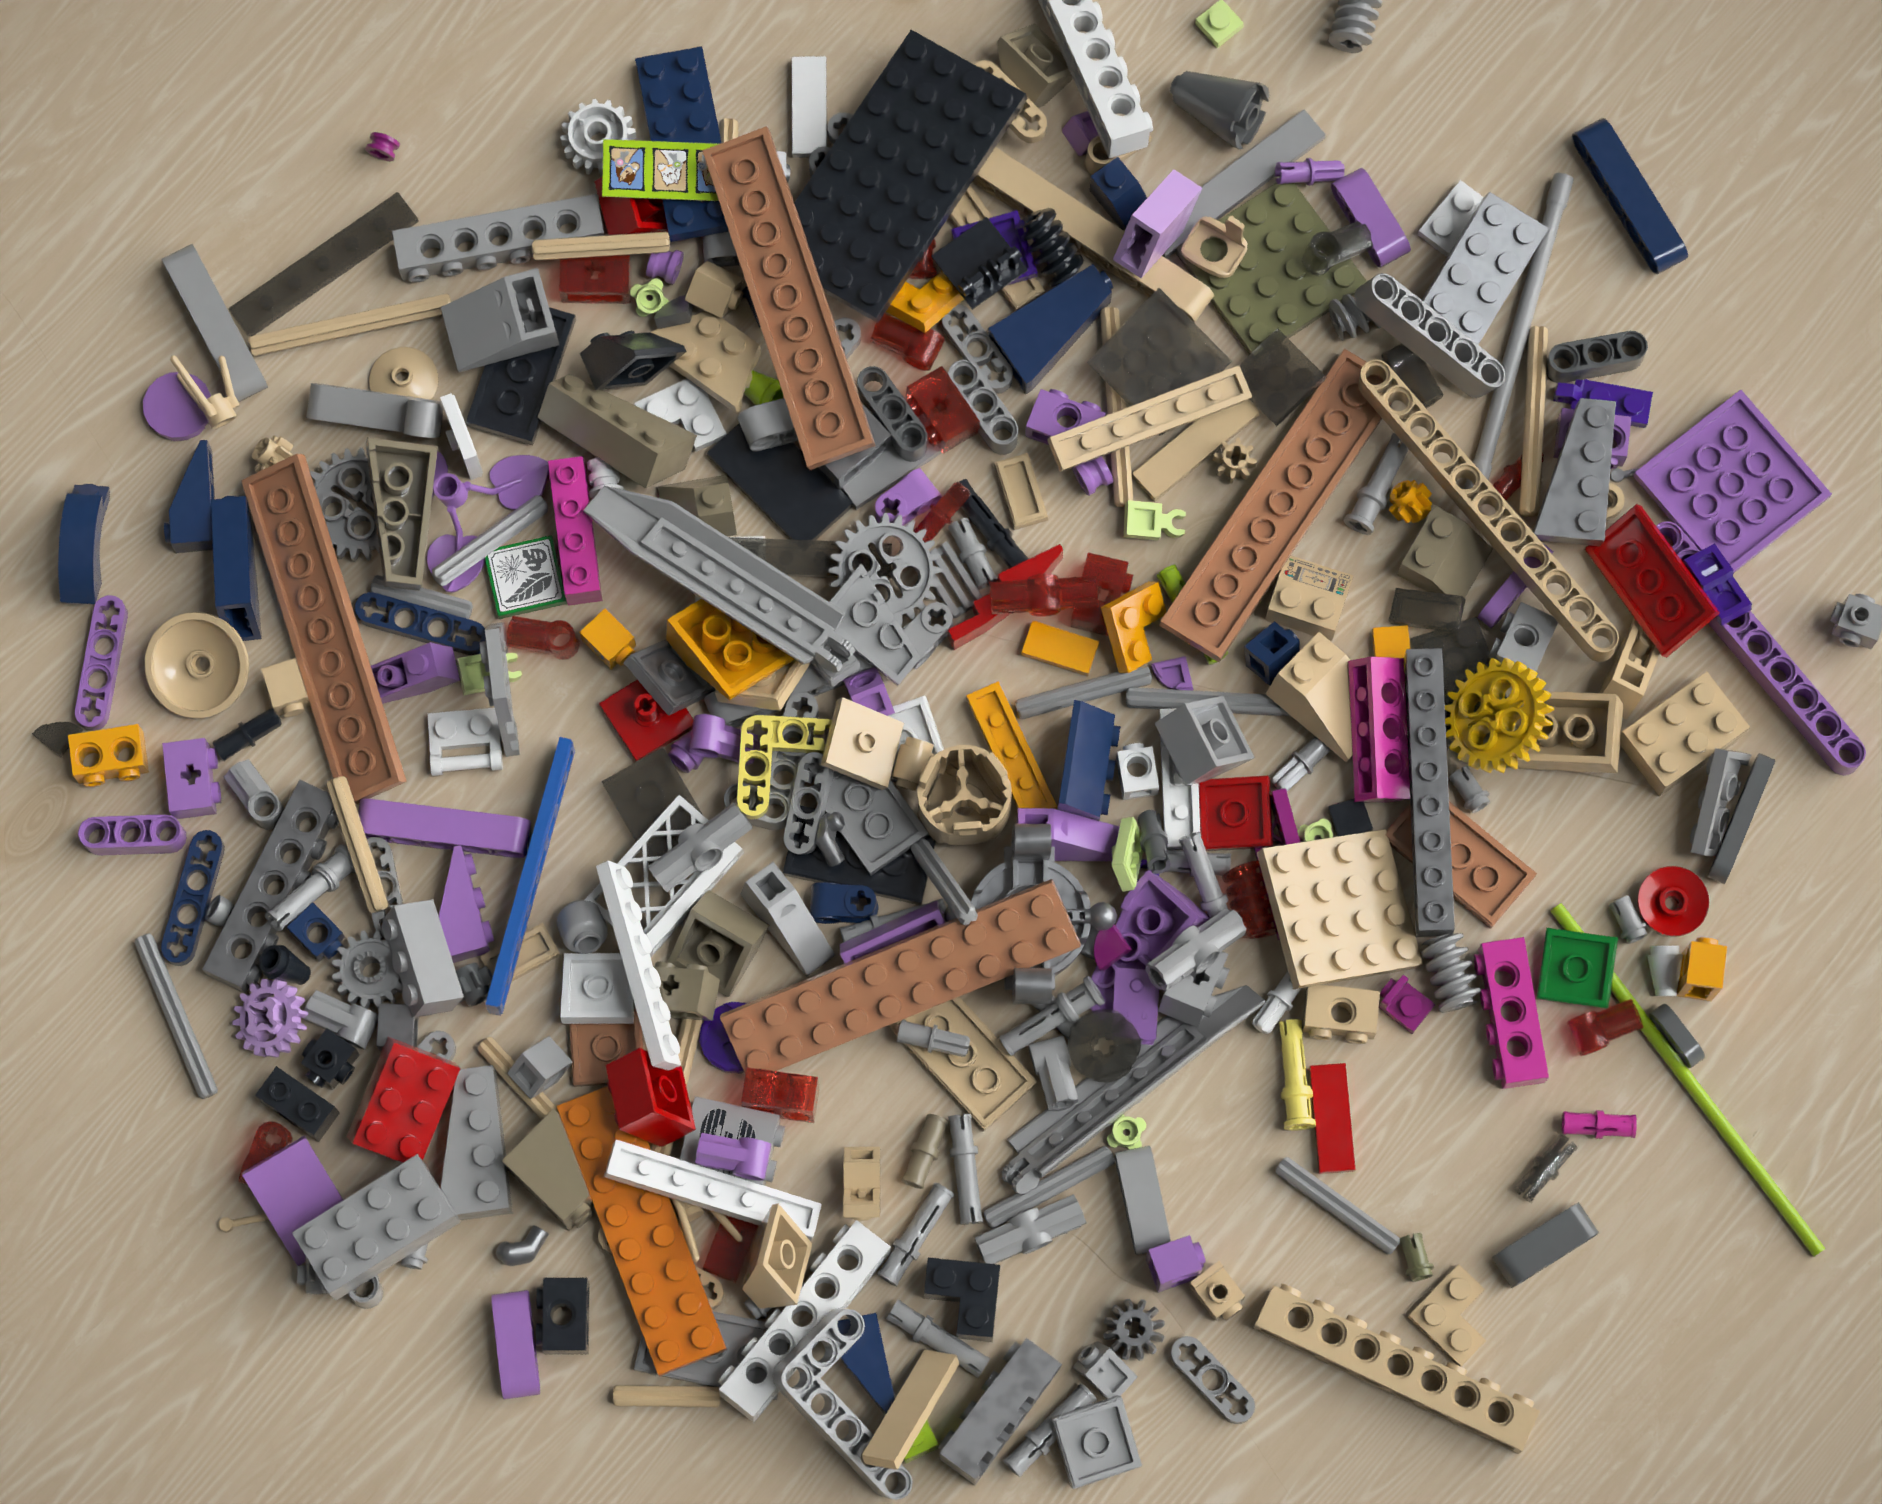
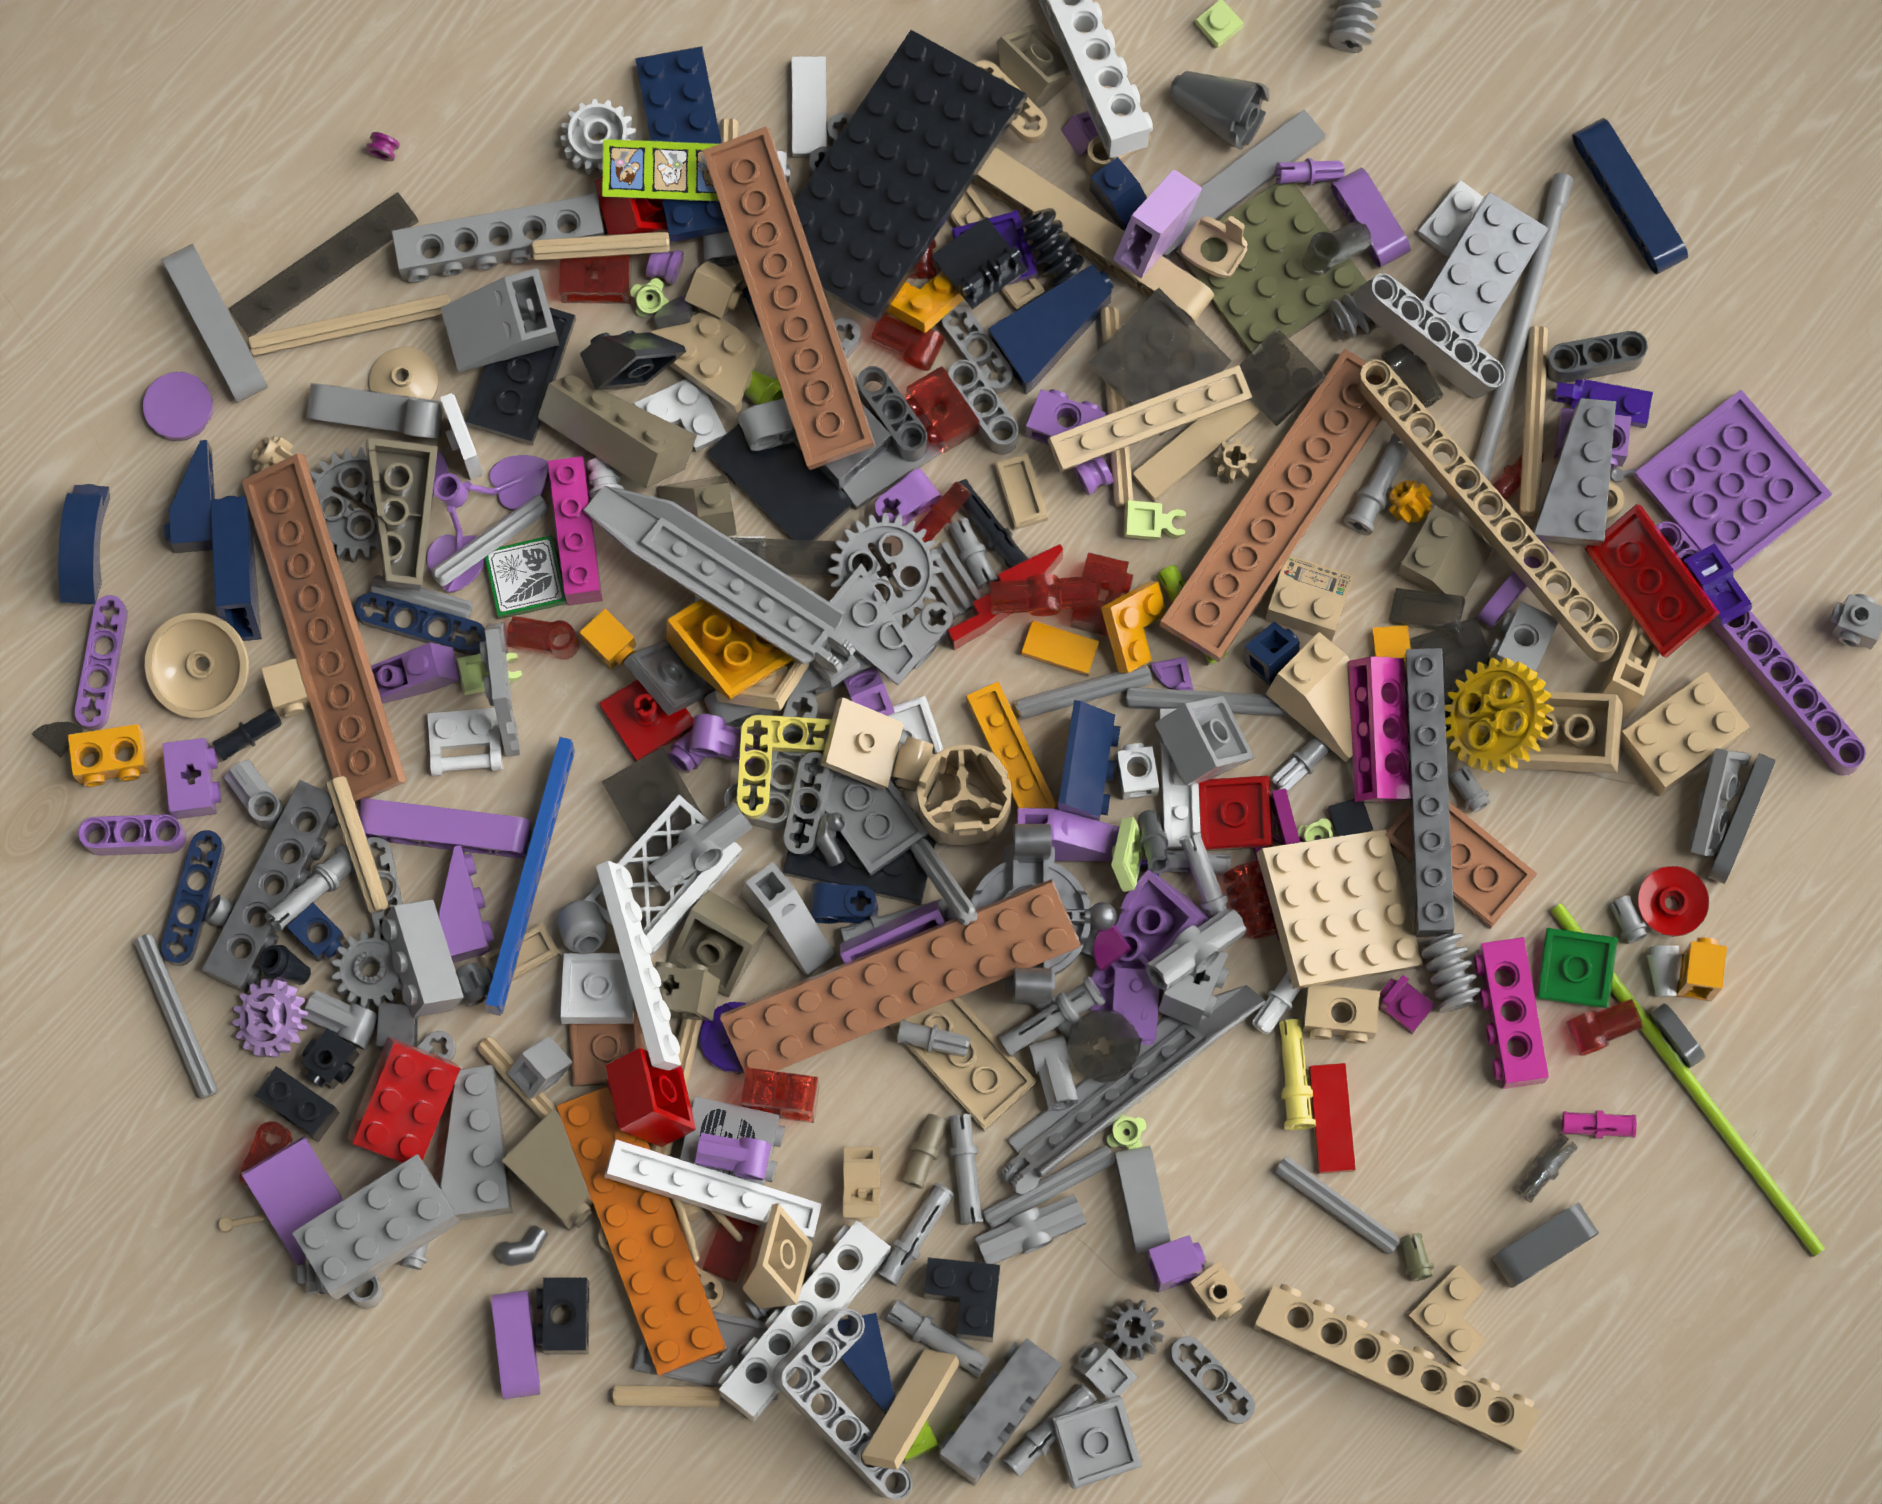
(216, 409): tan plant -> none

